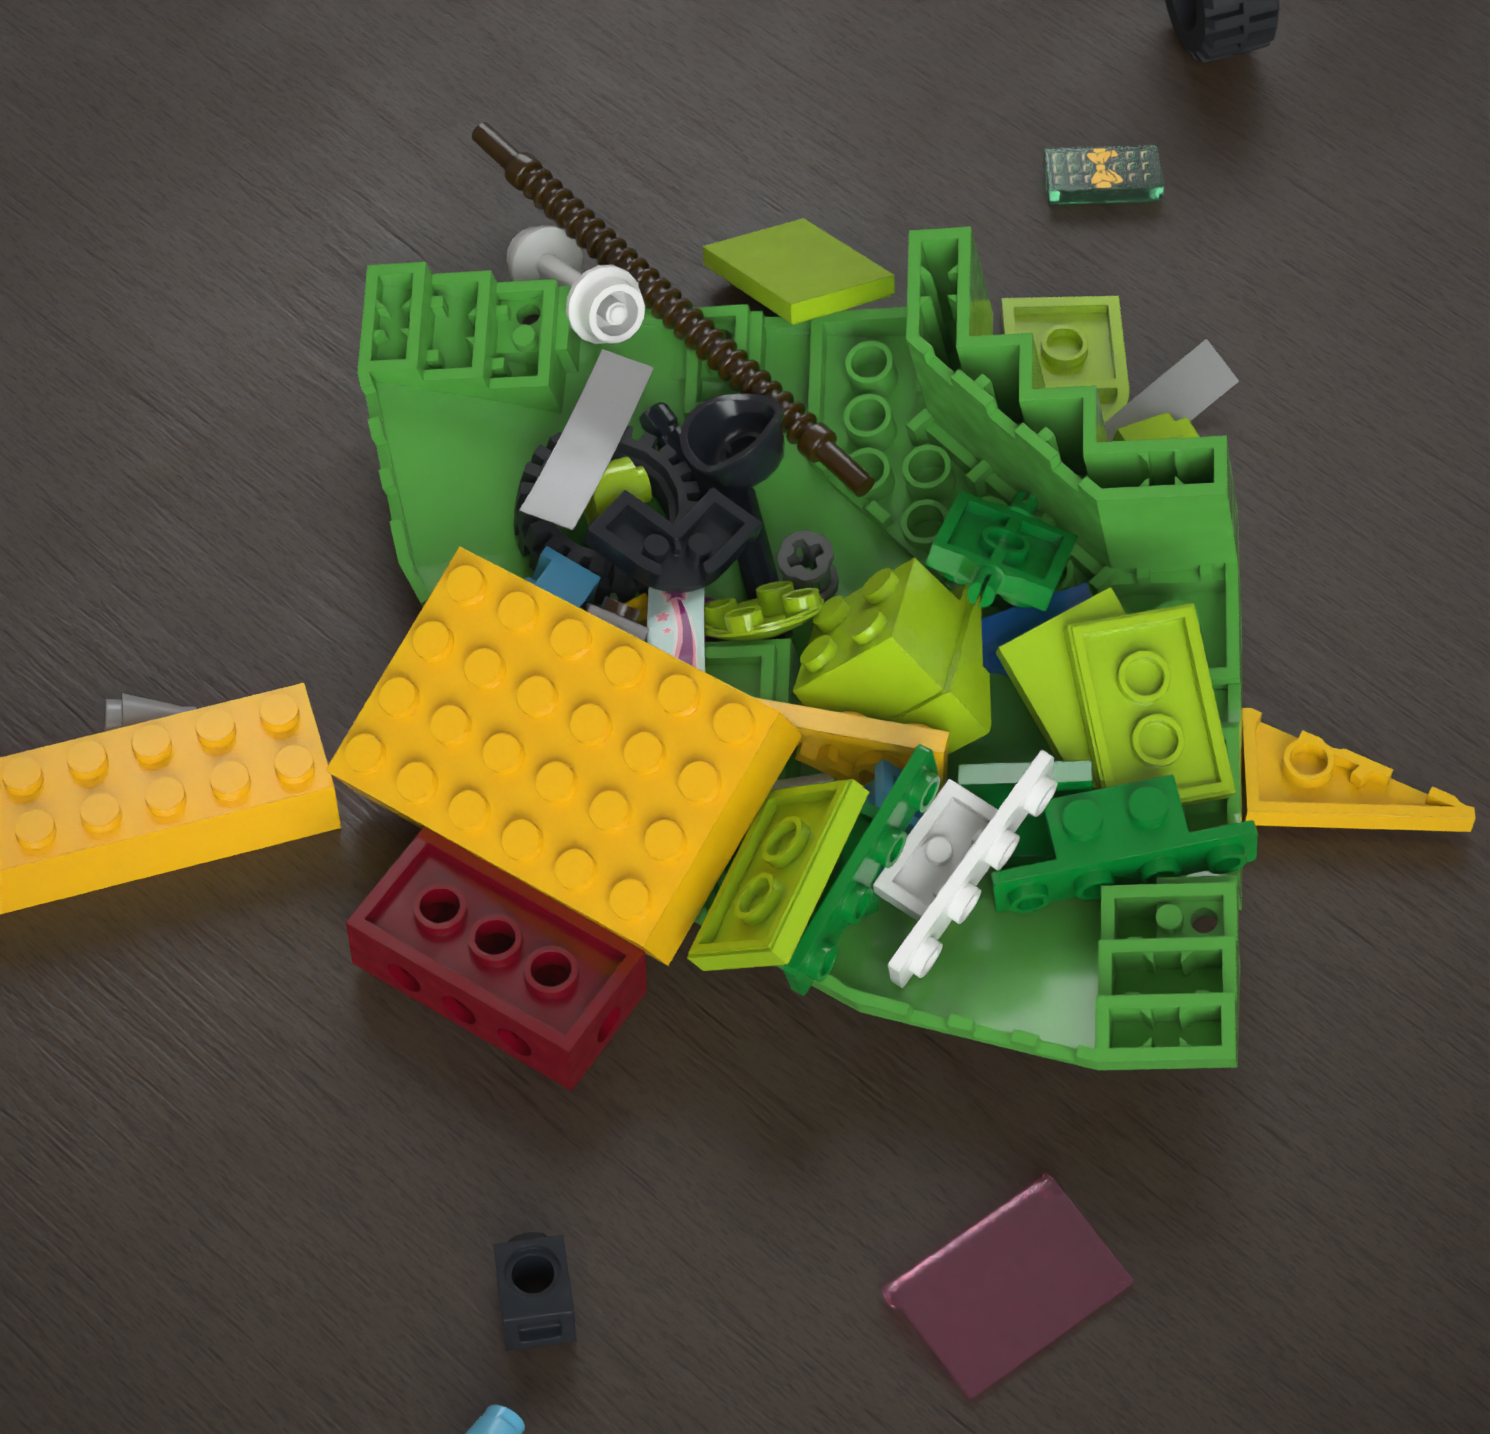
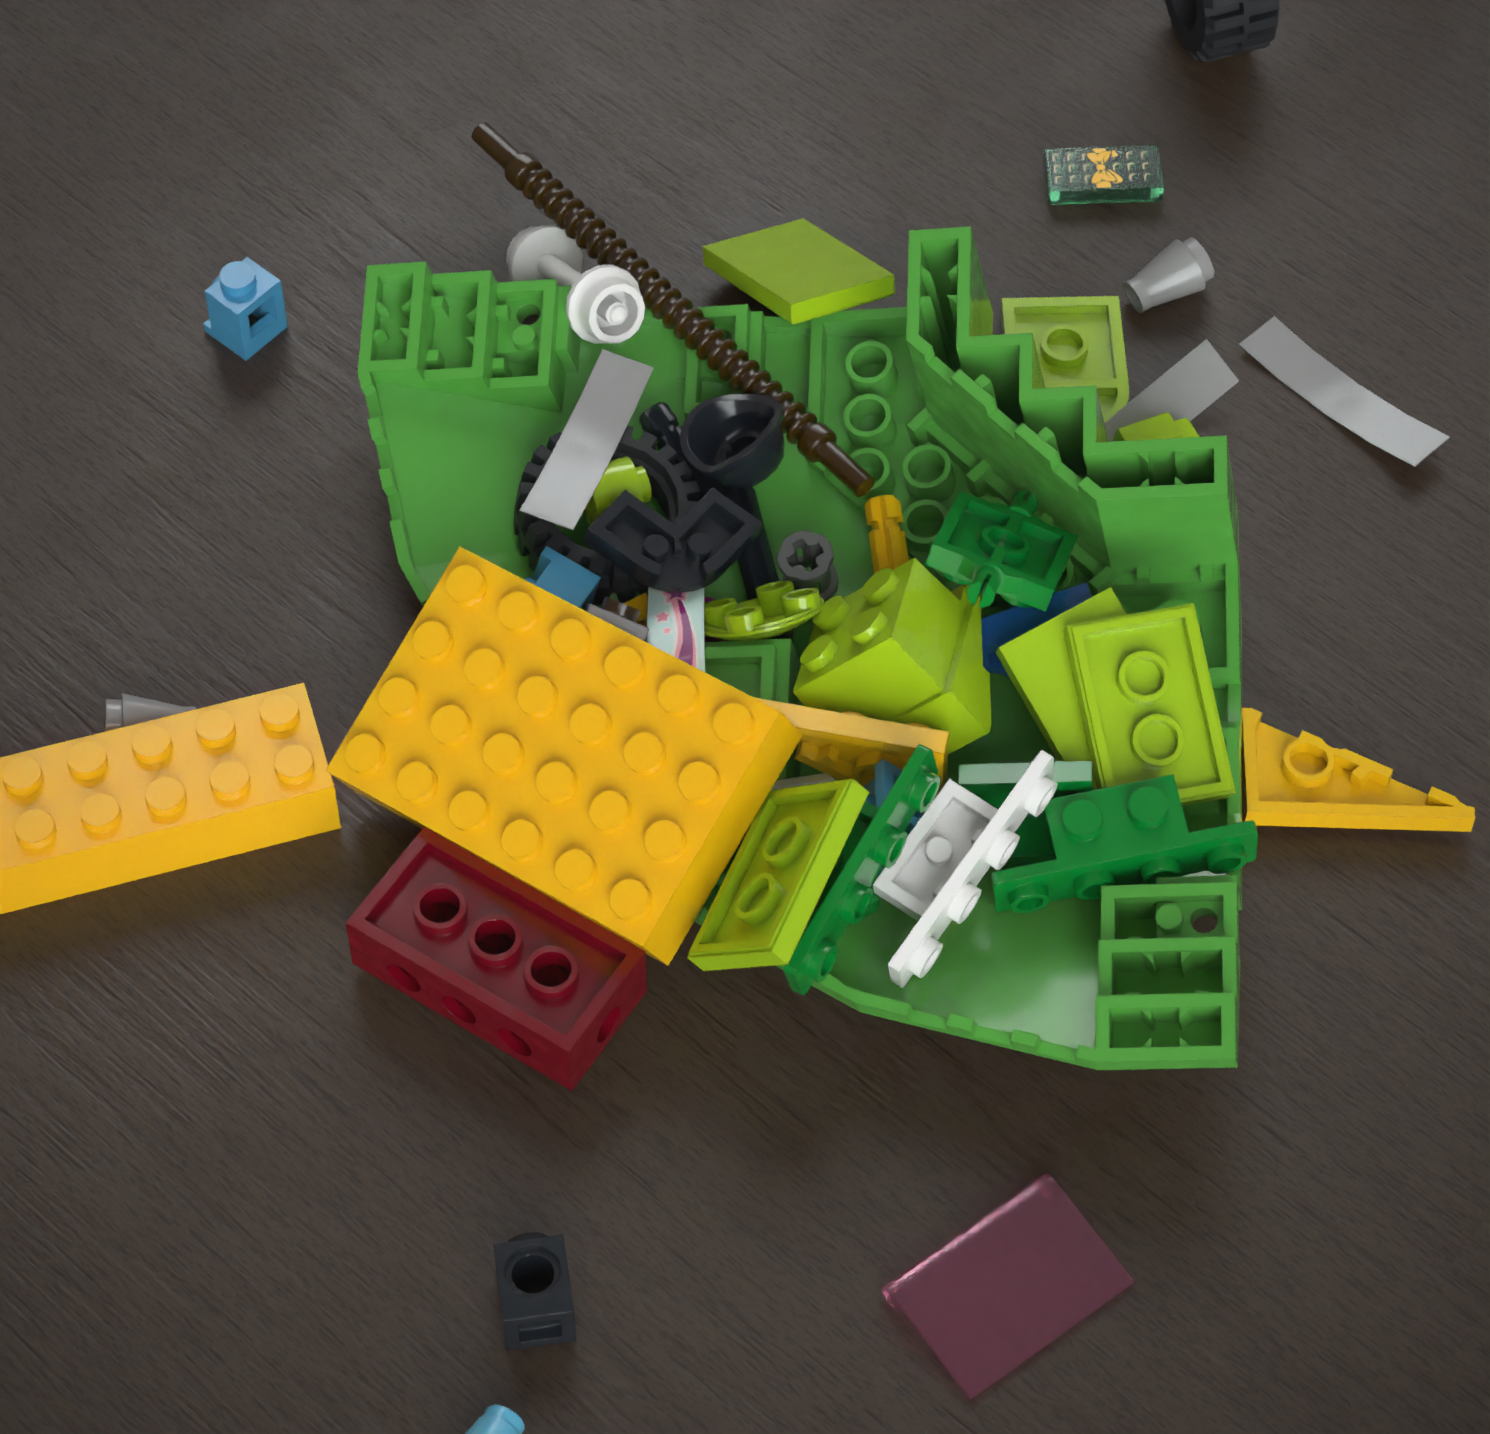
(238, 292): none -> dark azure brick
(886, 539): none -> yellow axle
(1172, 274): none -> light grey cone
(1340, 395): none -> light grey sticker

